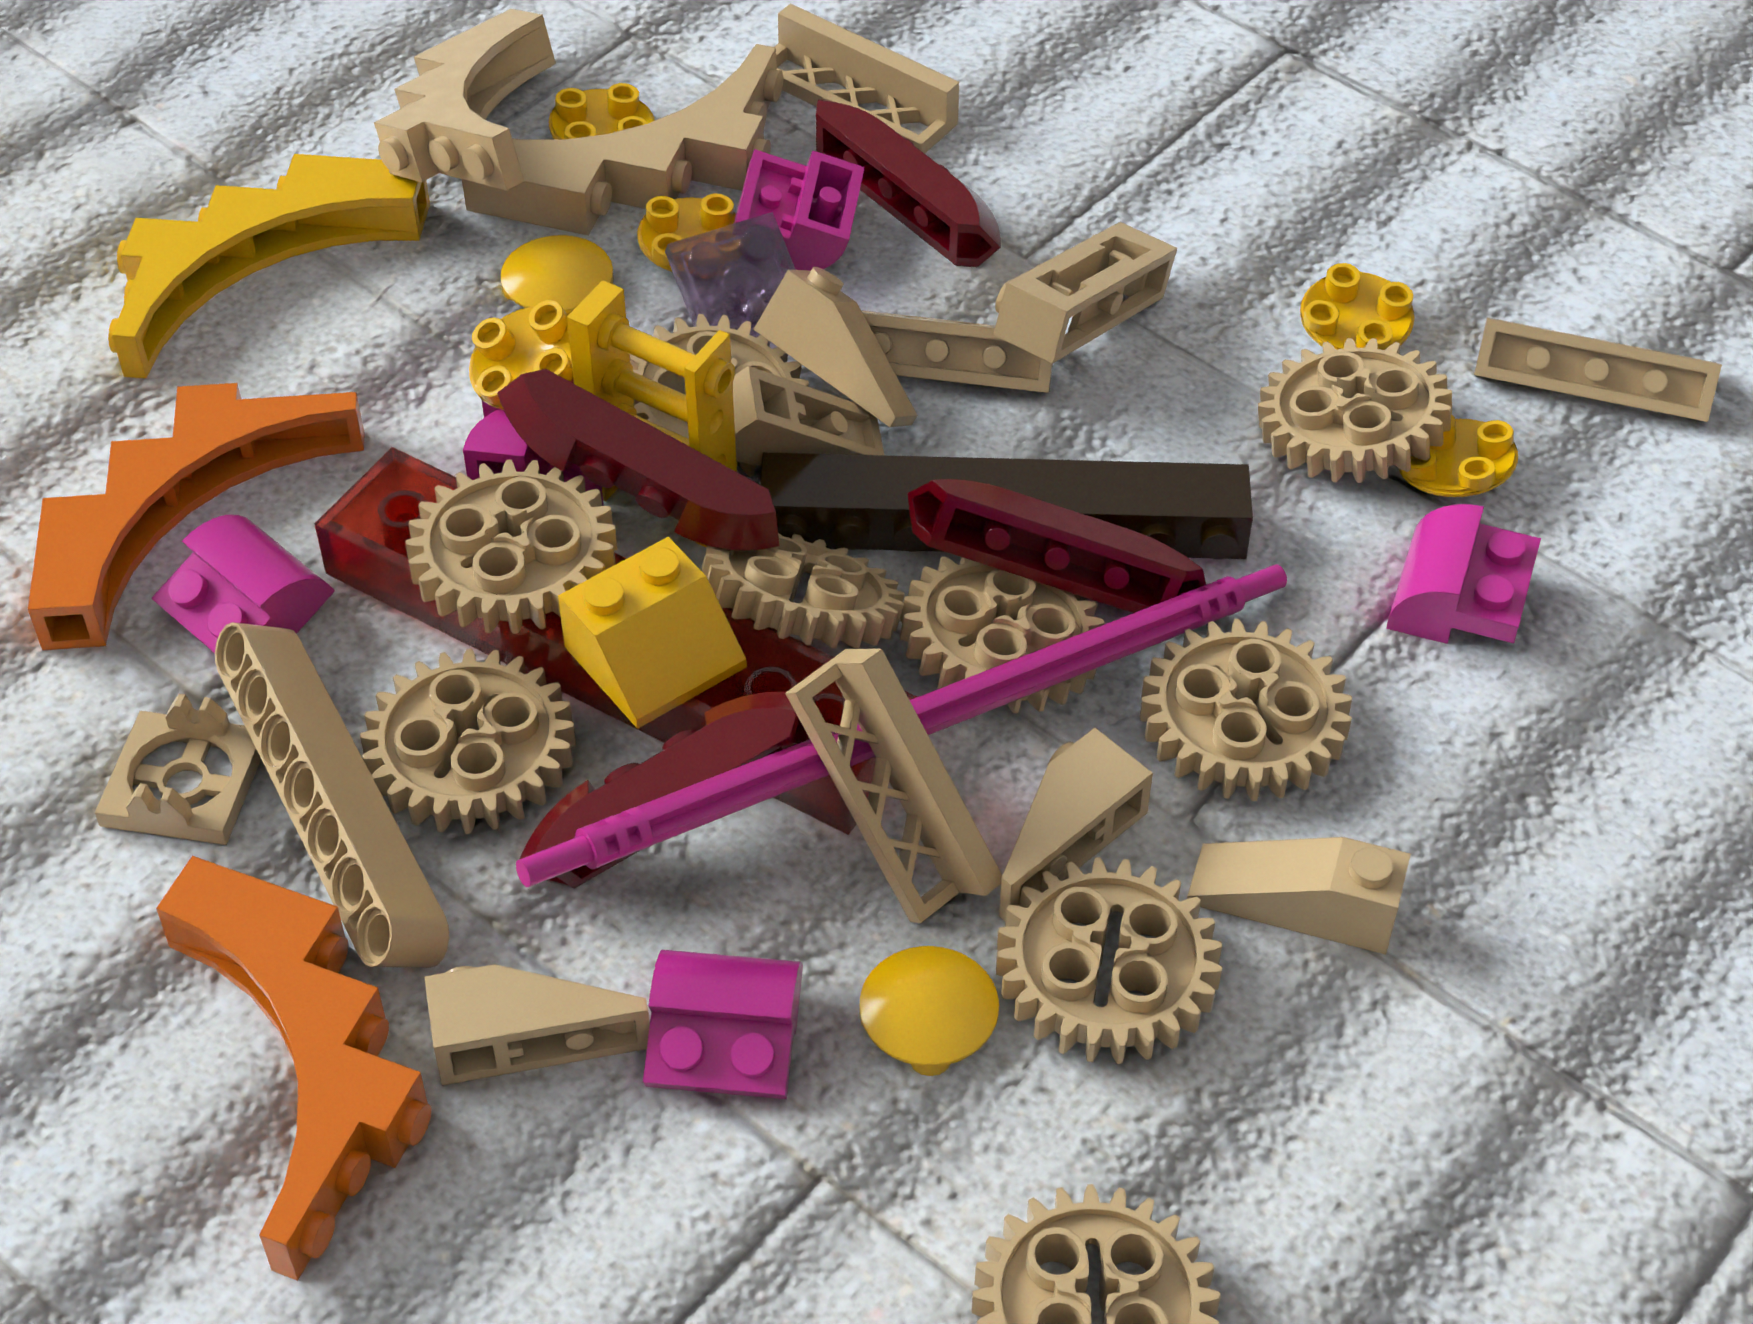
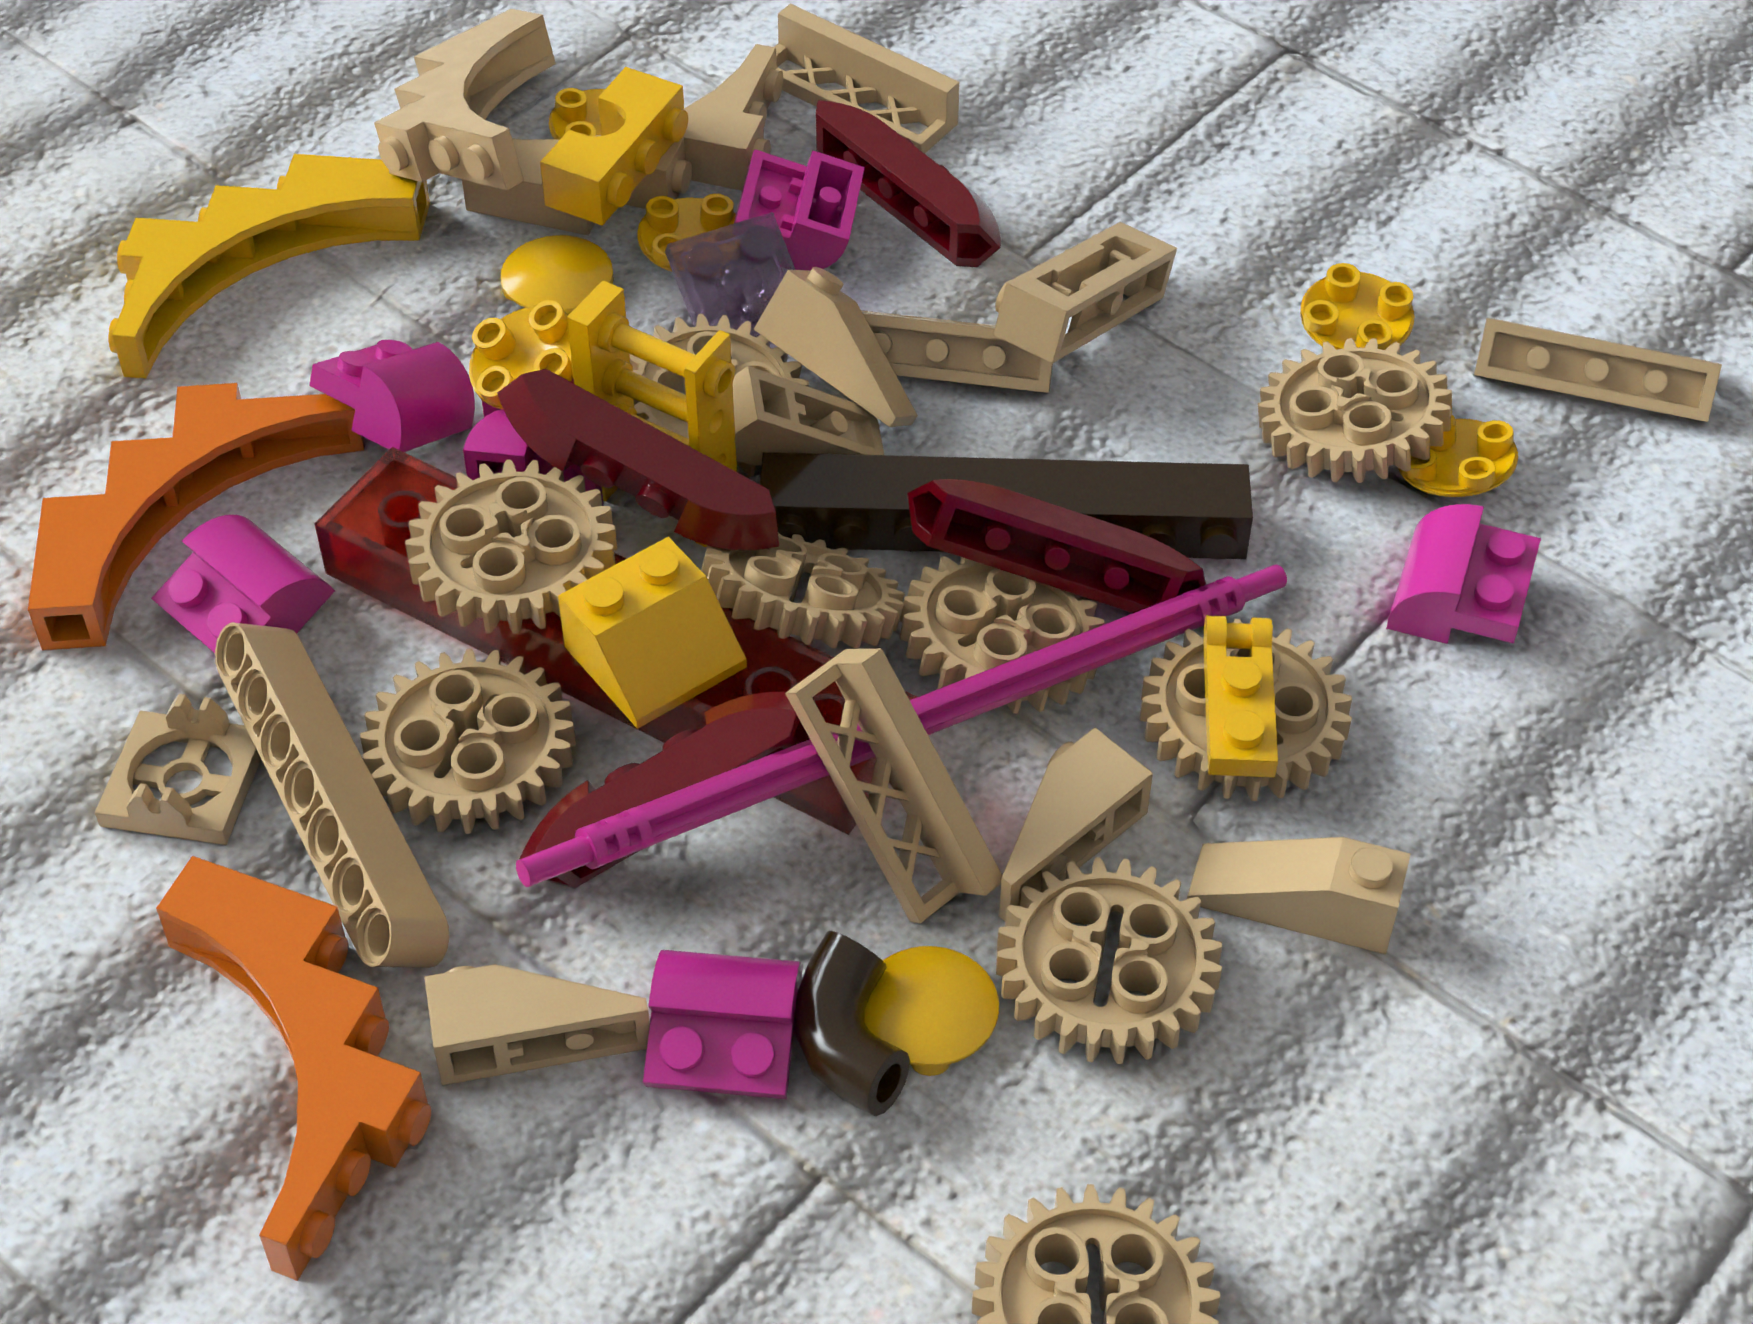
(399, 392): none -> dark pink brick
(598, 173): none -> yellow arch
(834, 1029): none -> dark brown cylinder
(1240, 698): none -> yellow plate

